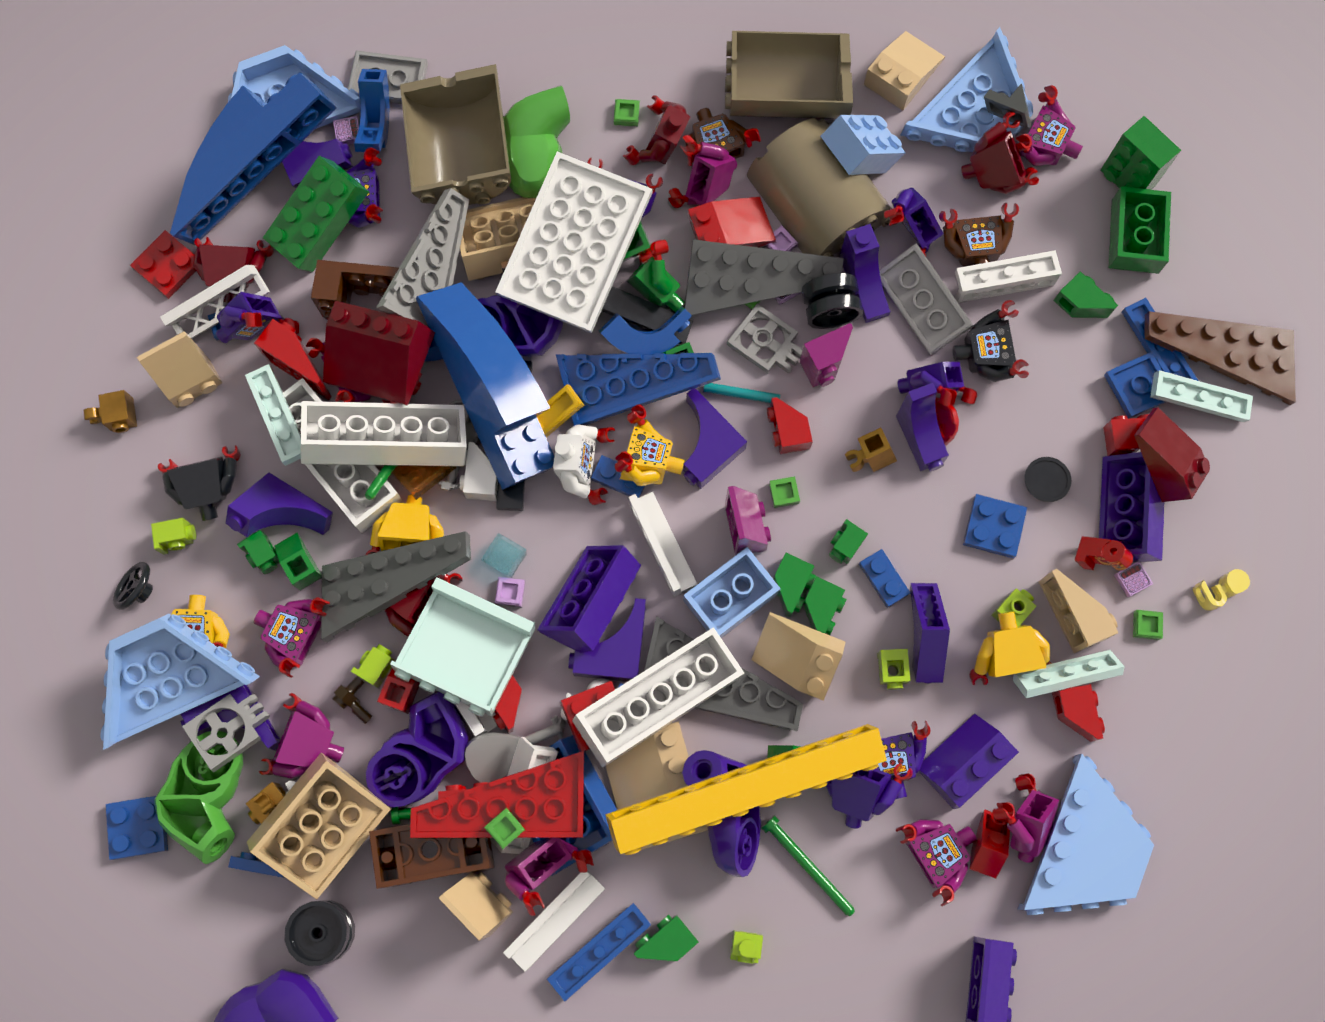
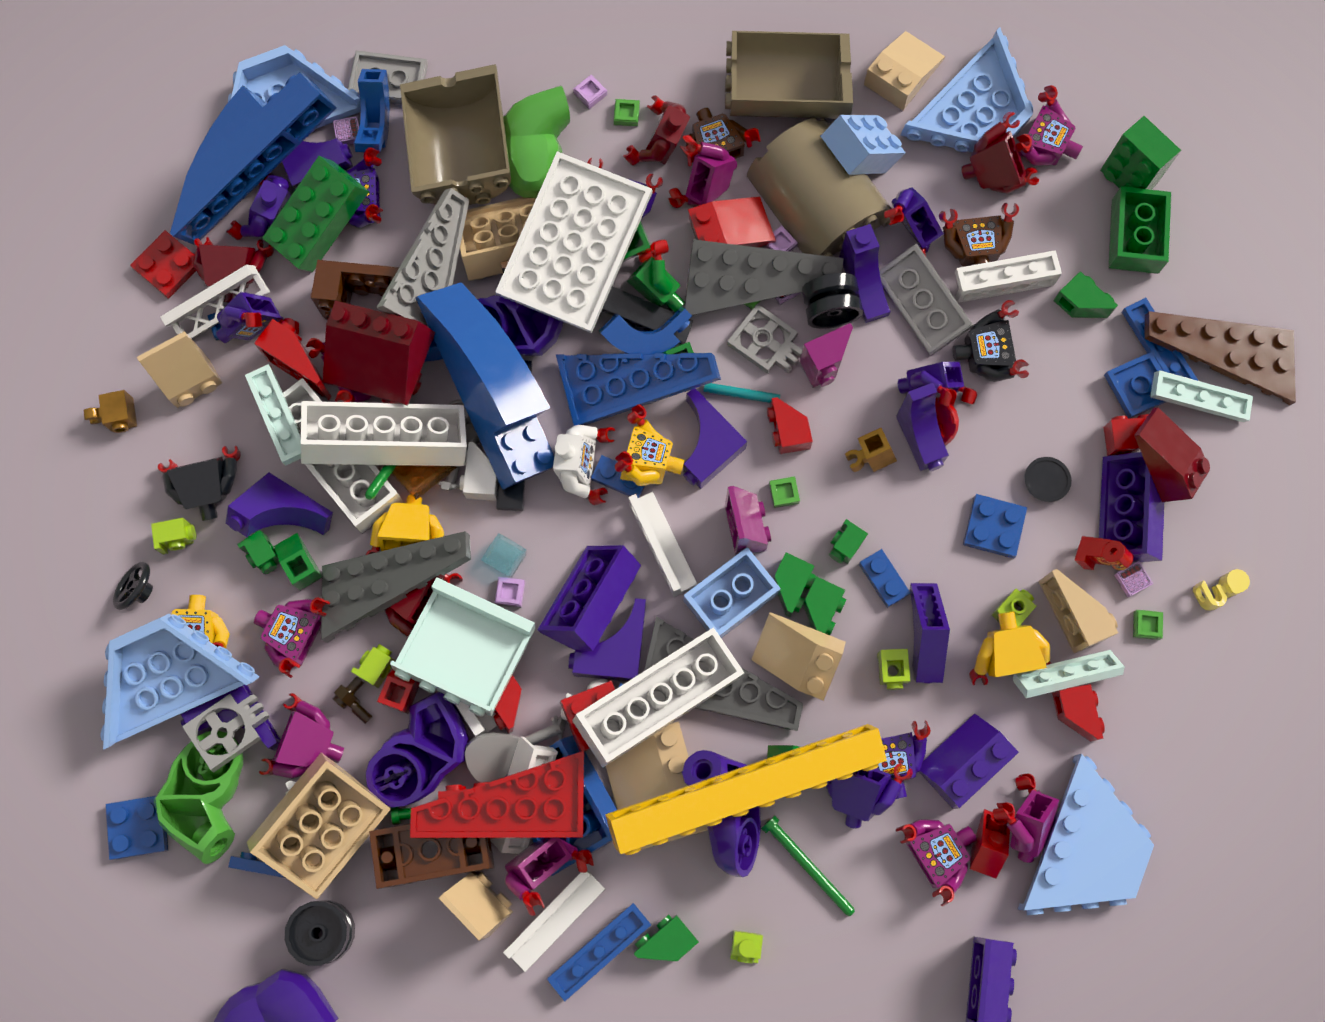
(264, 209): none -> dark purple torso
(264, 802): pearl gold brick -> none
(504, 828): bright green tile -> none
(562, 407): yellow tile -> none
(590, 91): none -> lavender tile
(1000, 104): dark grey slope -> none

